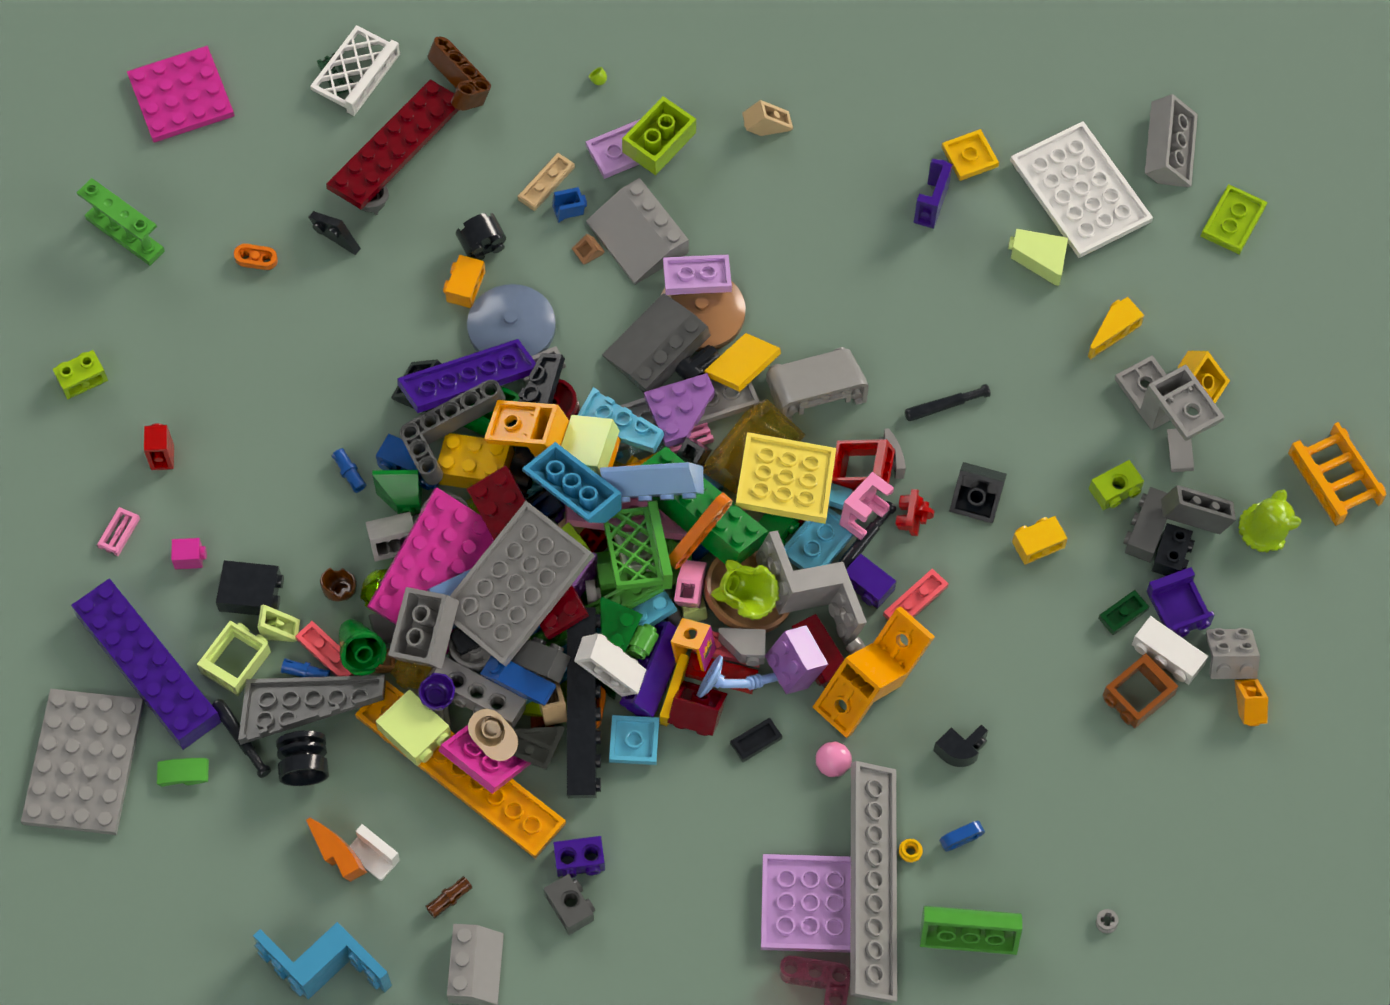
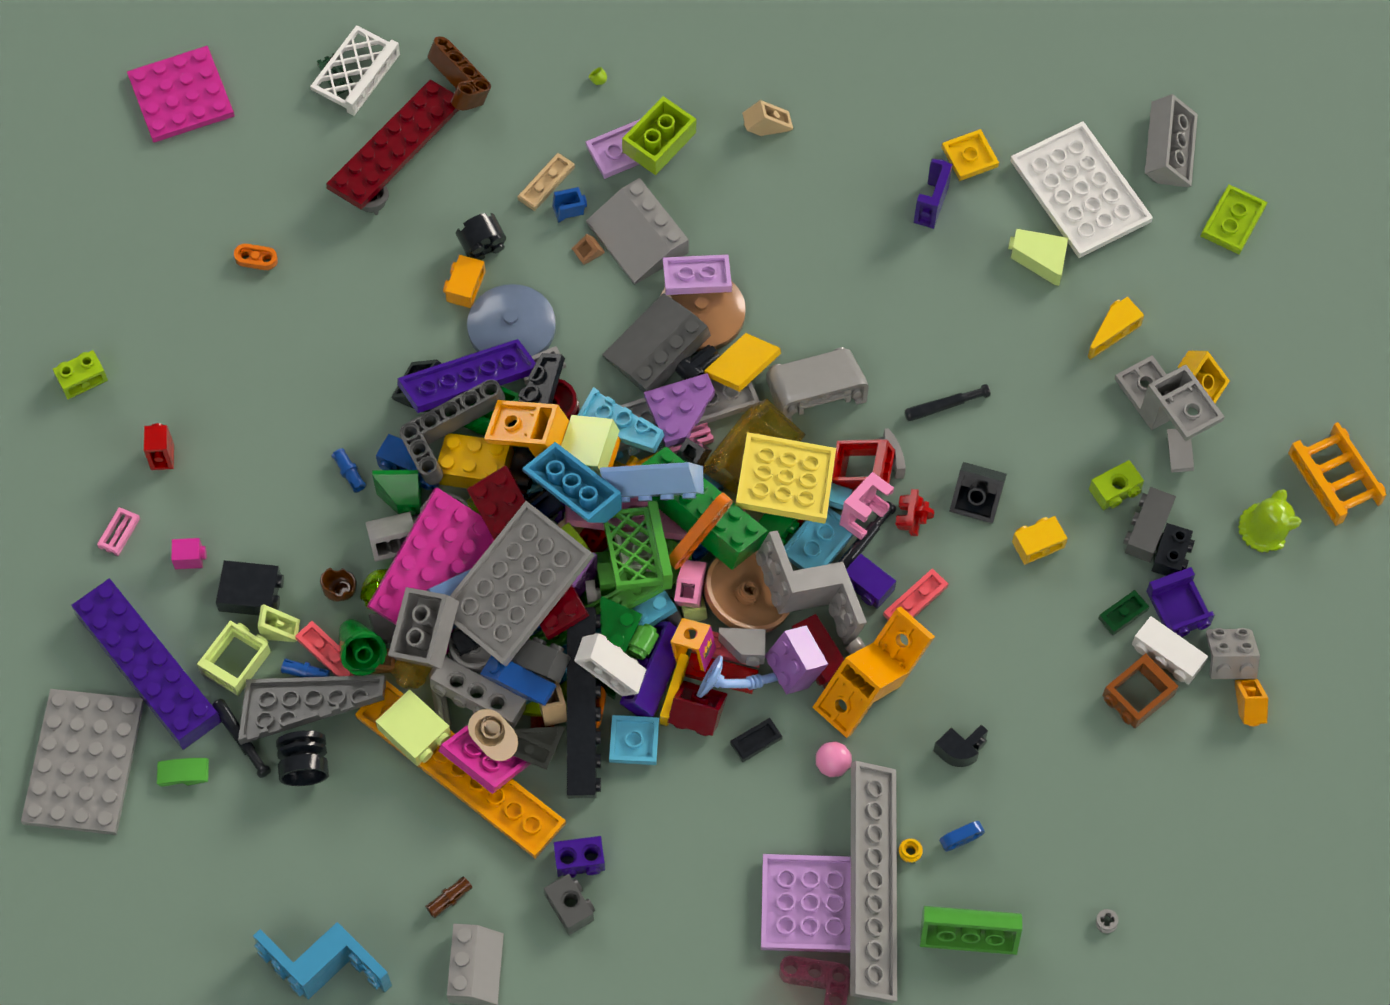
(120, 221): bright green fence -> none
(334, 230): black wing -> none
(336, 851): orange slope -> none
(374, 853): white panel -> none
(436, 691): dark purple hair -> none
(748, 590): lime hair -> none
(1198, 509): dark grey brick -> none

